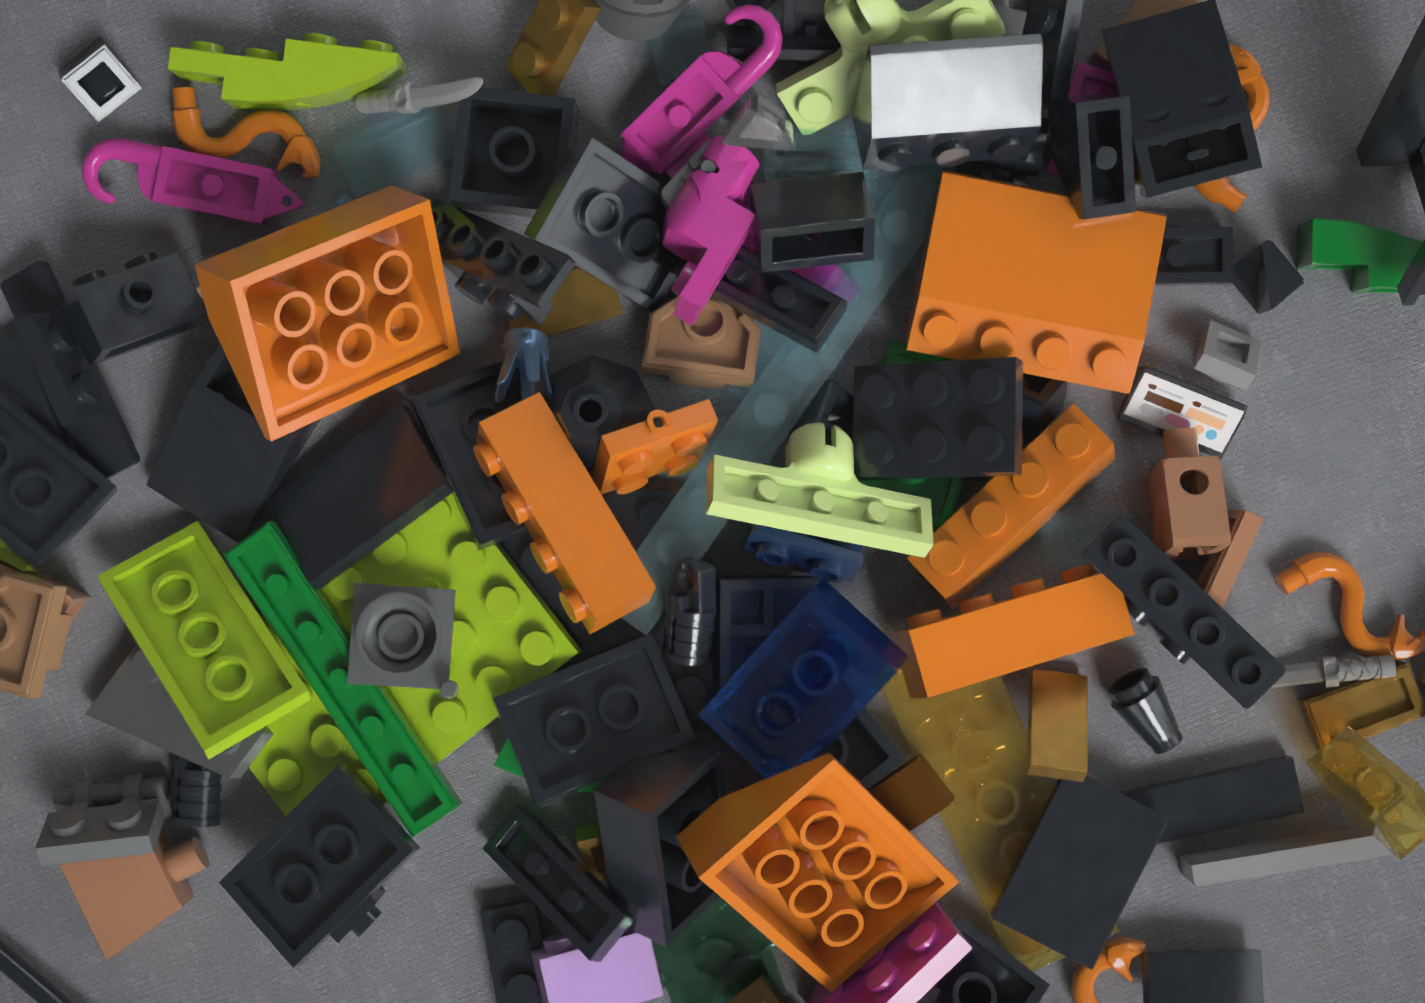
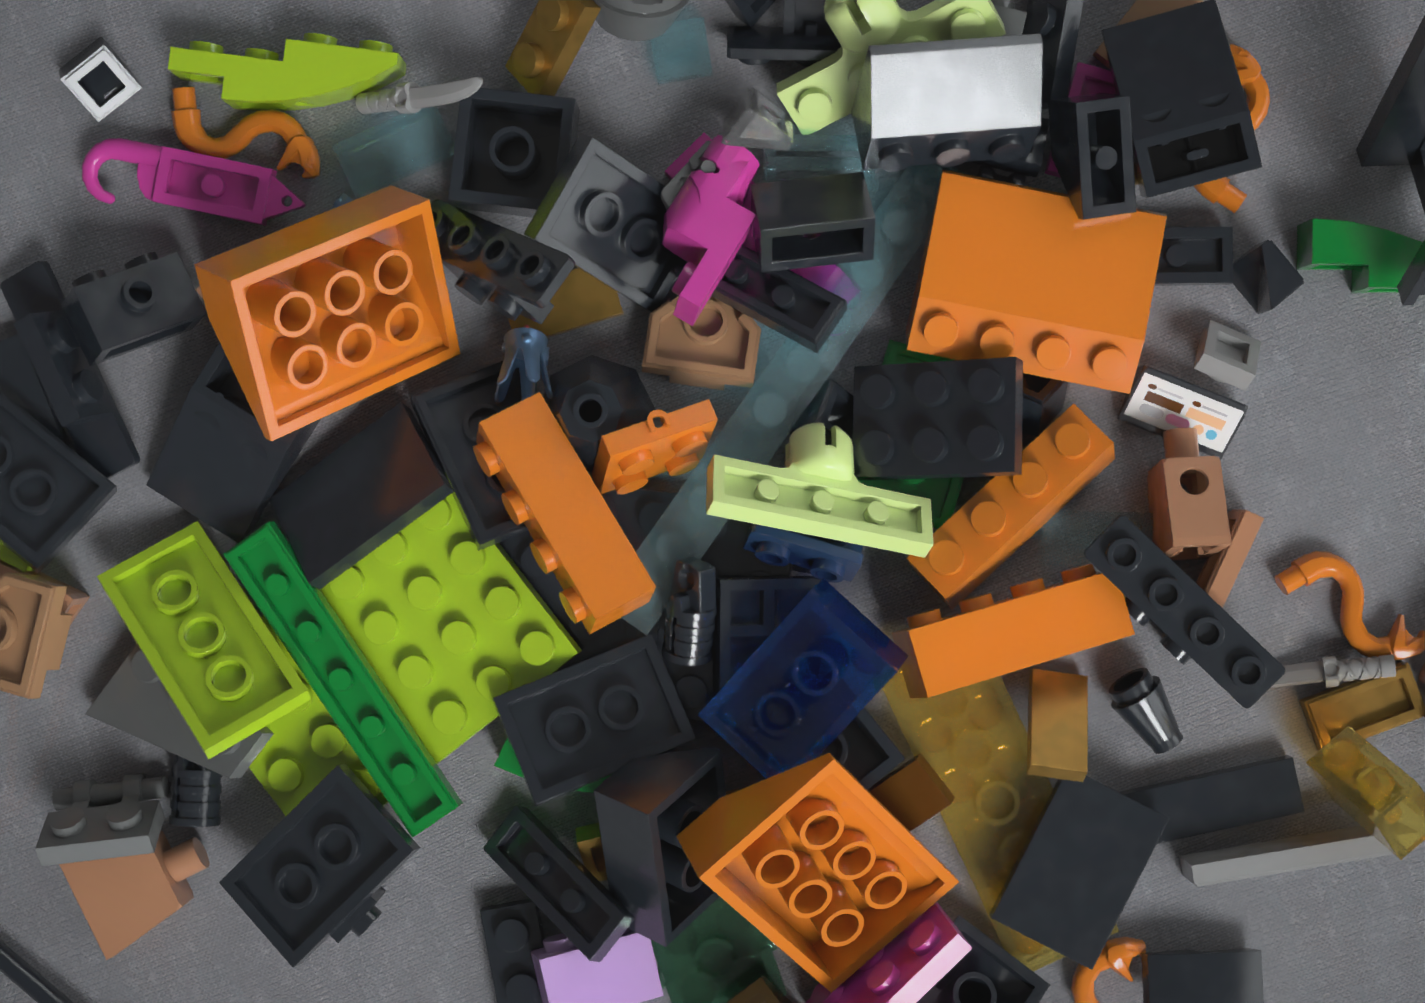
(402, 637): dark grey hat -> none
(699, 97): dark pink plate -> none

